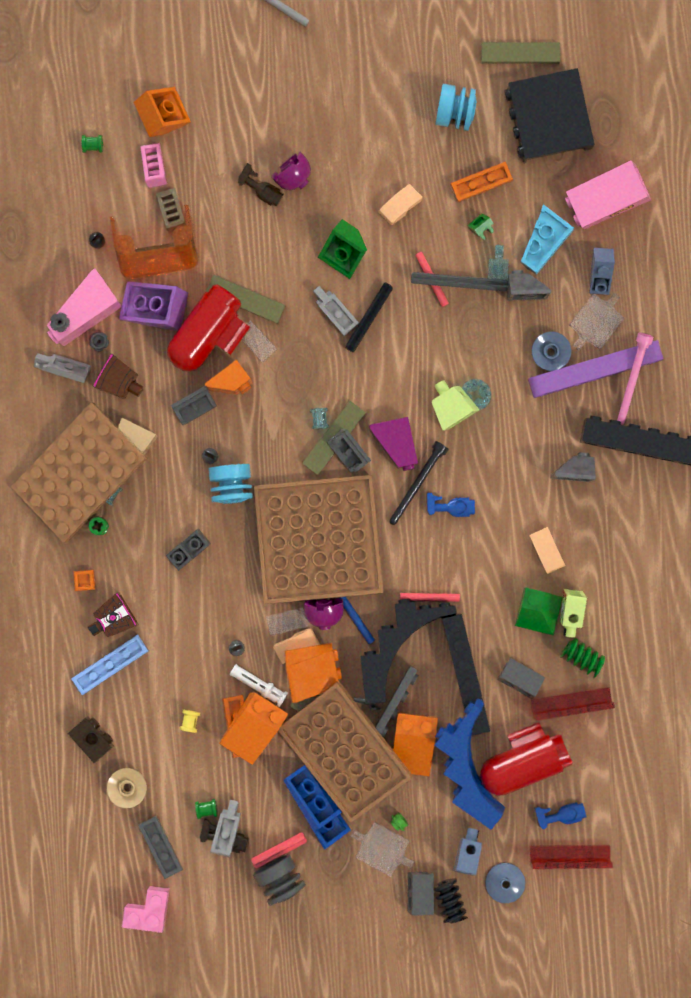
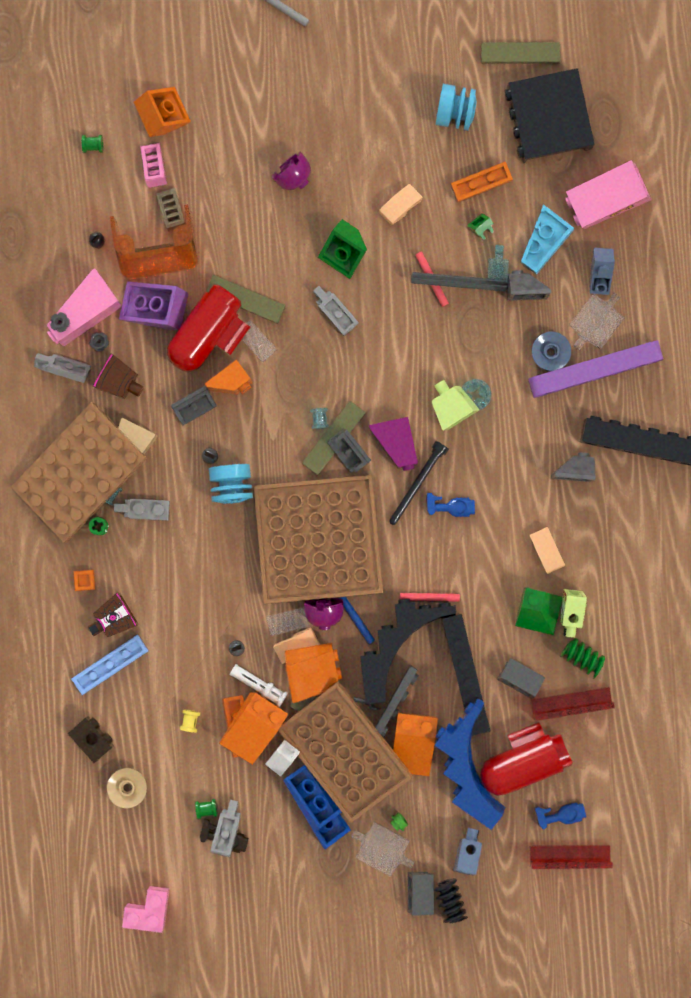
(144, 509): none -> light grey hinge
(160, 847): dark grey plate -> none
(188, 549): dark grey slope -> none
(265, 191): dark brown piece -> none
(279, 850): coral axle -> none
(279, 880): dark grey wheel -> none
(282, 758): none -> white brick
(369, 317): black axle -> none
(501, 873): sand blue dish -> none
(643, 342): bright pink piece -> none

